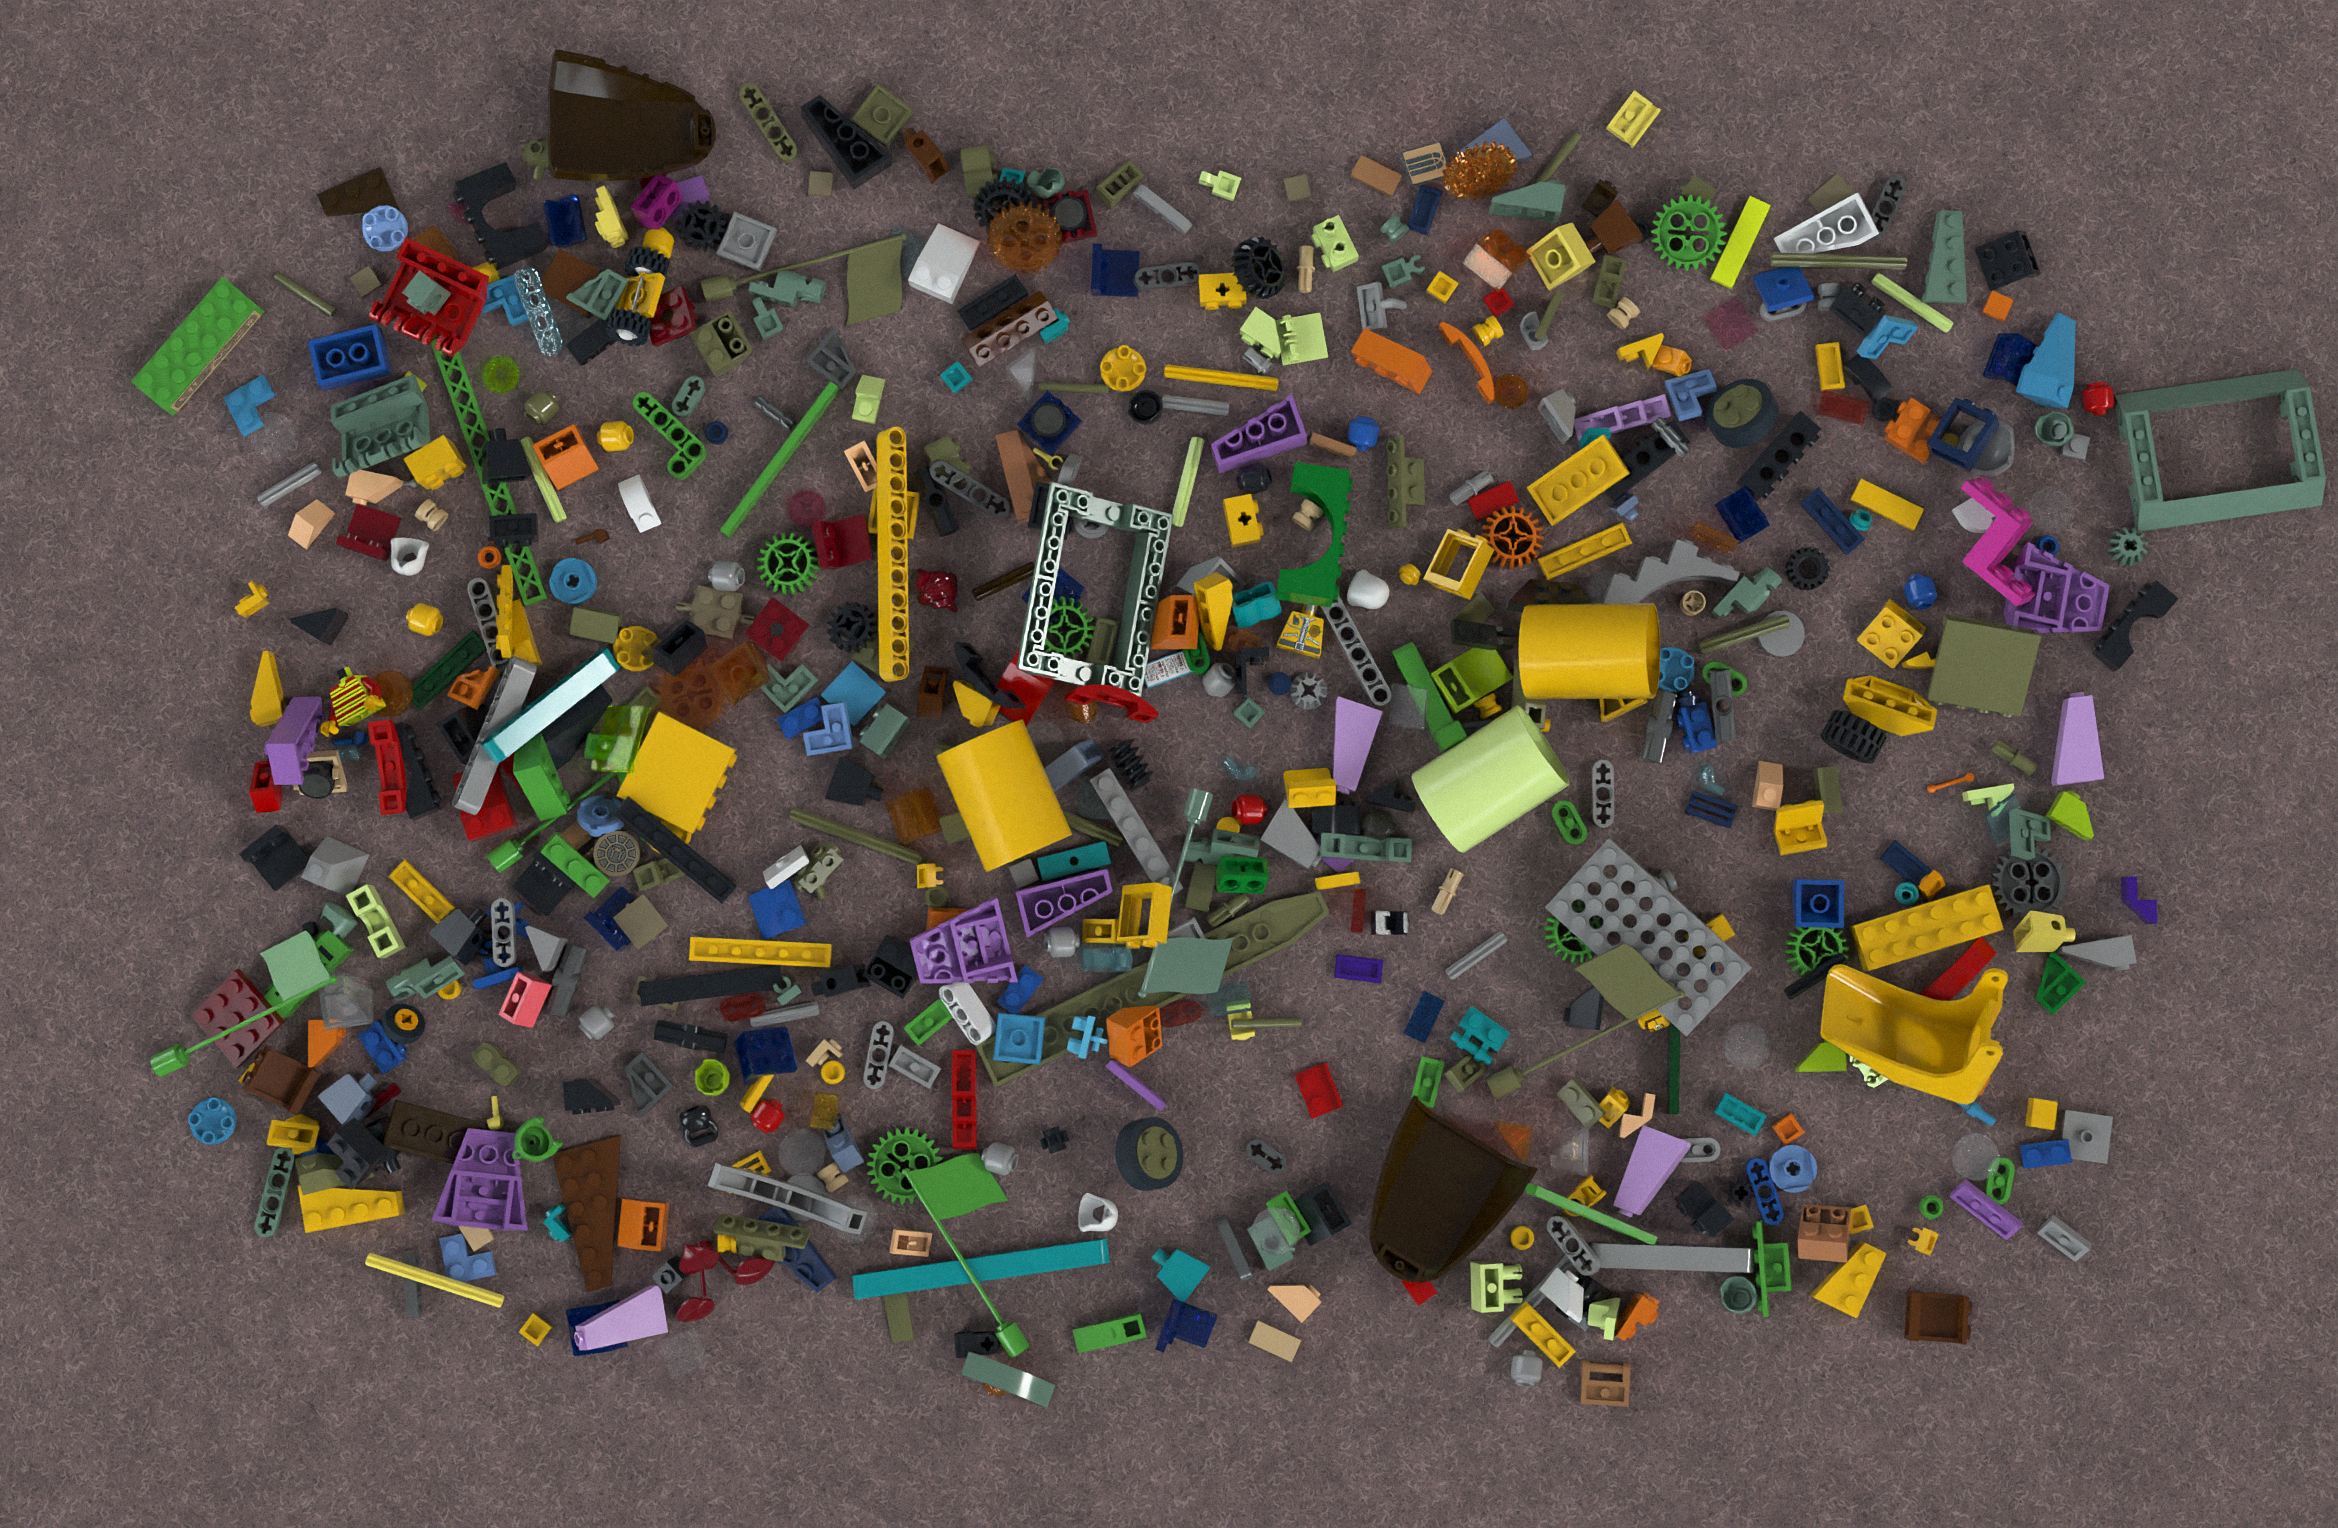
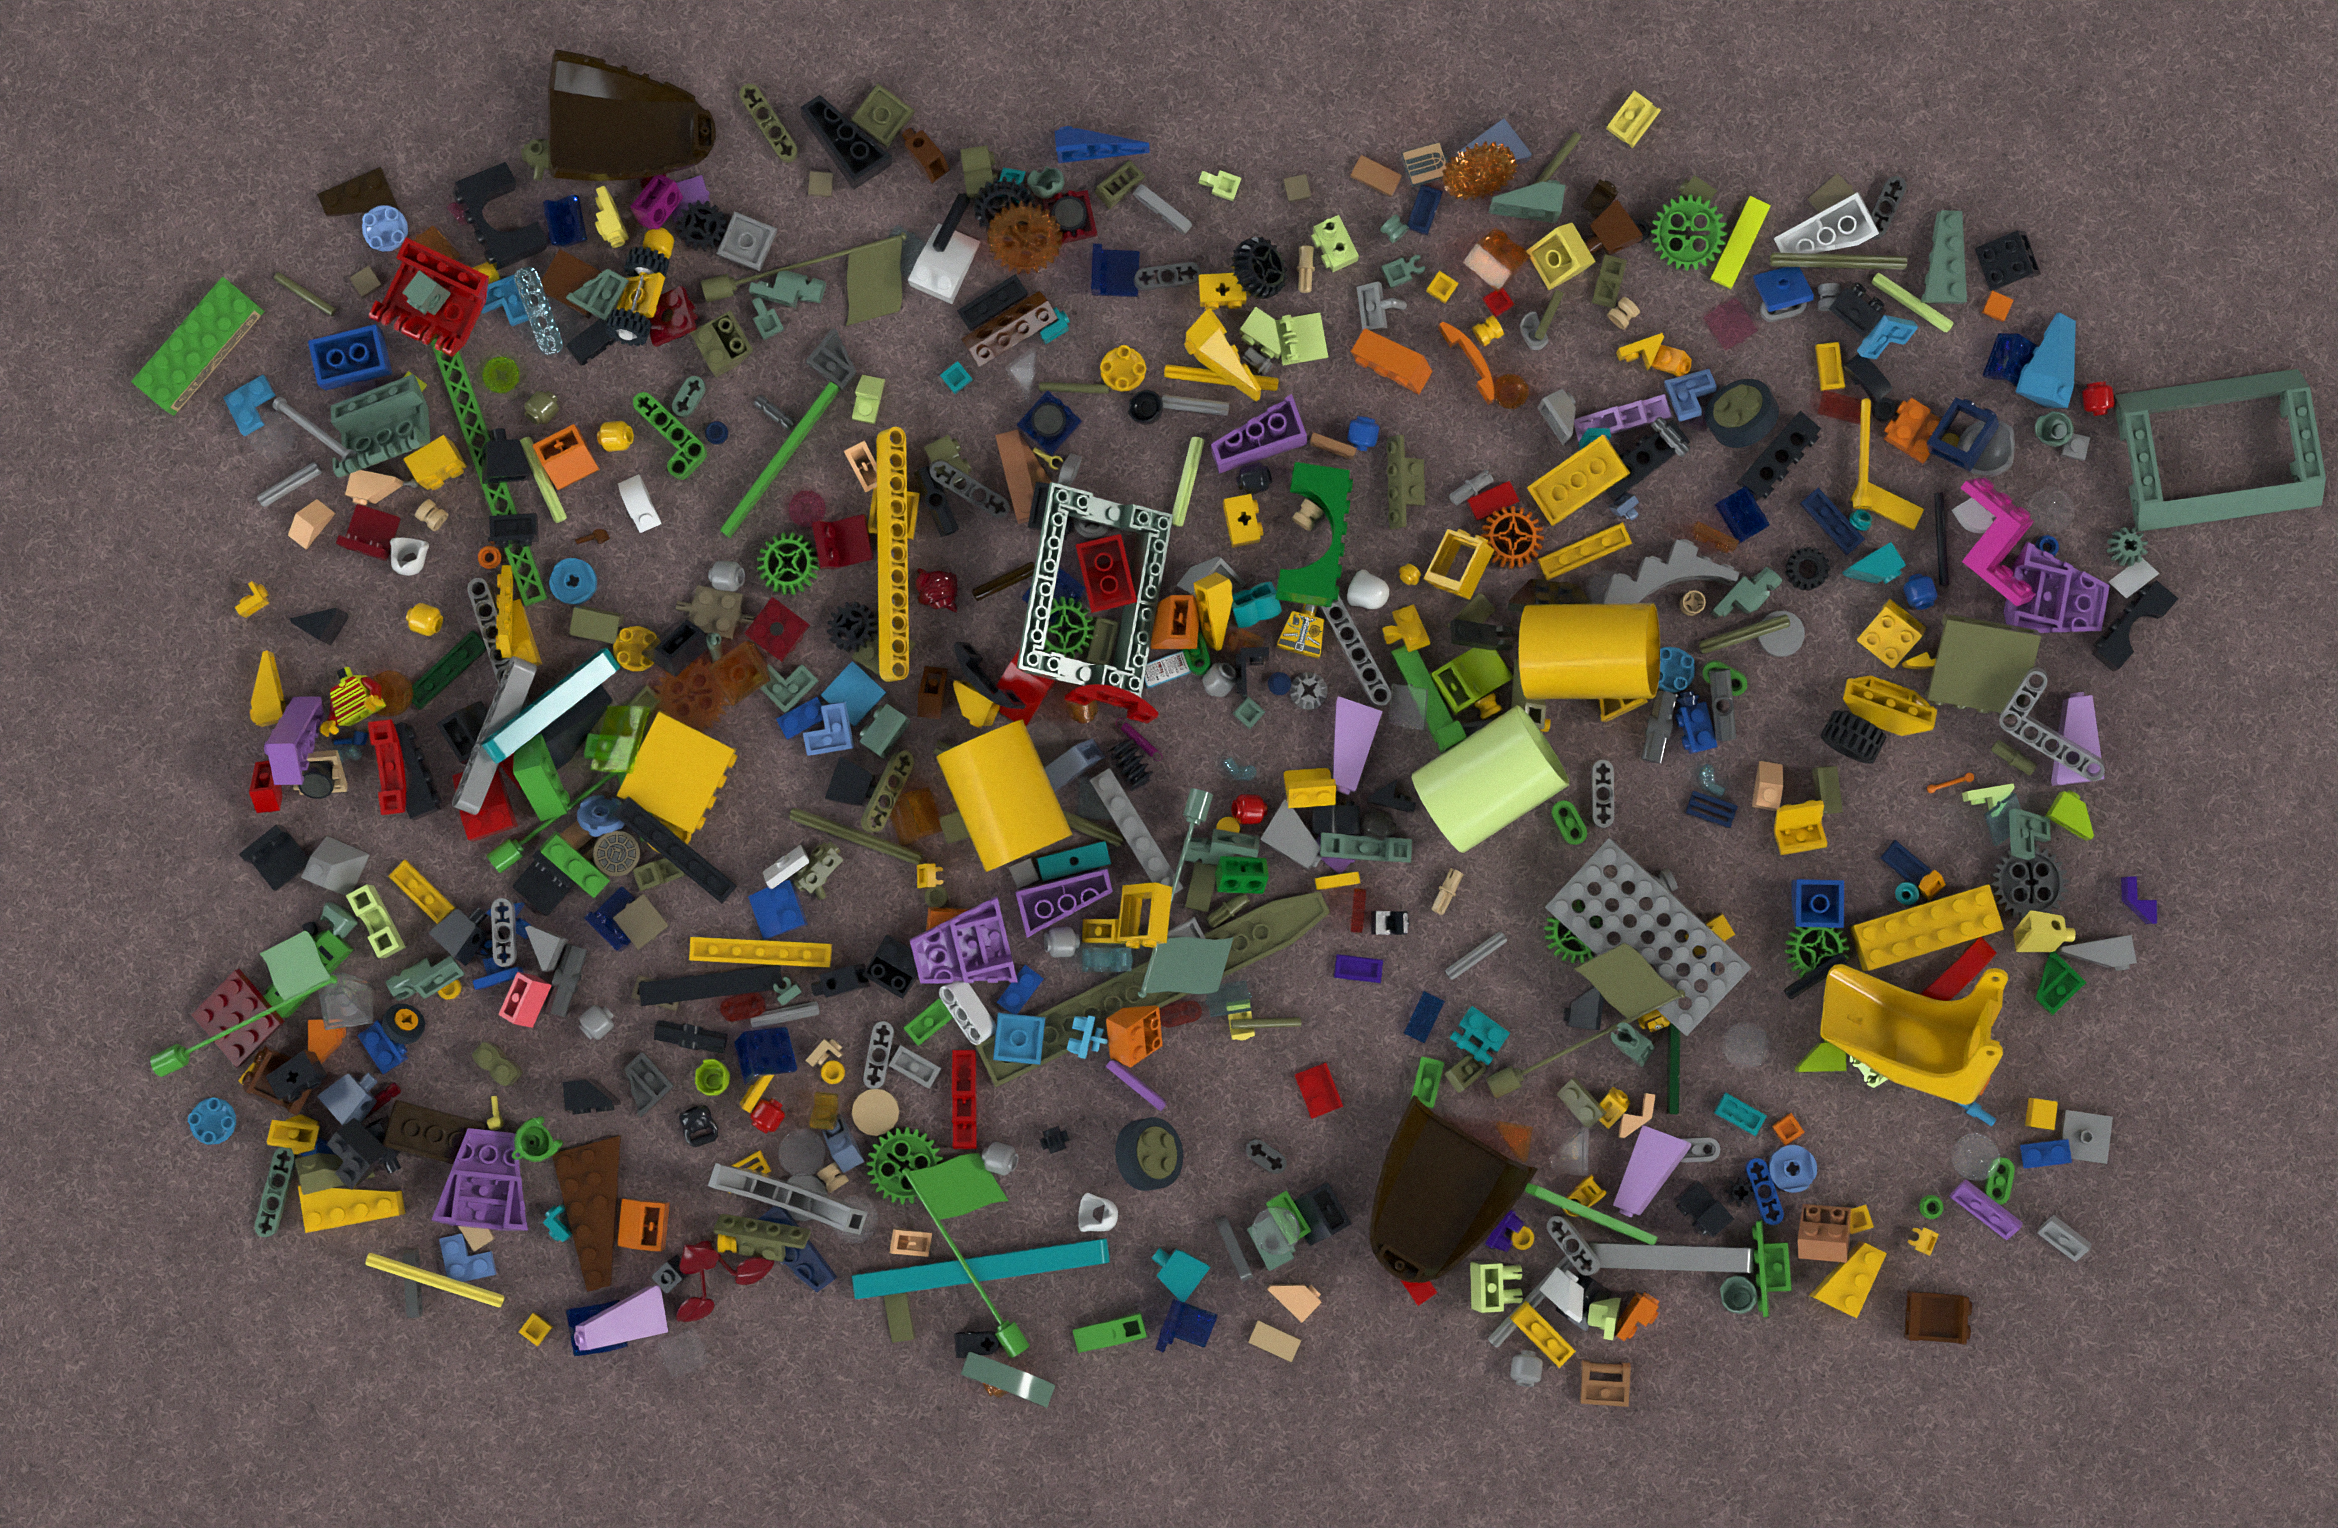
(280, 404): none -> light grey bar
(297, 1076): none -> black brick
(473, 687): orange wing -> none
(714, 644): none -> sand green arm
(875, 1112): none -> tan tile
(891, 794): none -> olive beam
(951, 222): none -> black axle
(1084, 145): none -> blue wedge
(1106, 573): none -> red slope
(1138, 739): none -> magenta piece
(1211, 348): none -> yellow wedge
(1408, 628): none -> yellow plate
(1496, 1238): none -> dark purple hips
(1632, 1044): none -> sand green plate
(1863, 499): none -> yellow piece
(1880, 565): none -> teal slope
(1941, 539): none -> black bar
(2044, 732): none -> light grey beam
(2133, 578): none -> white sticker

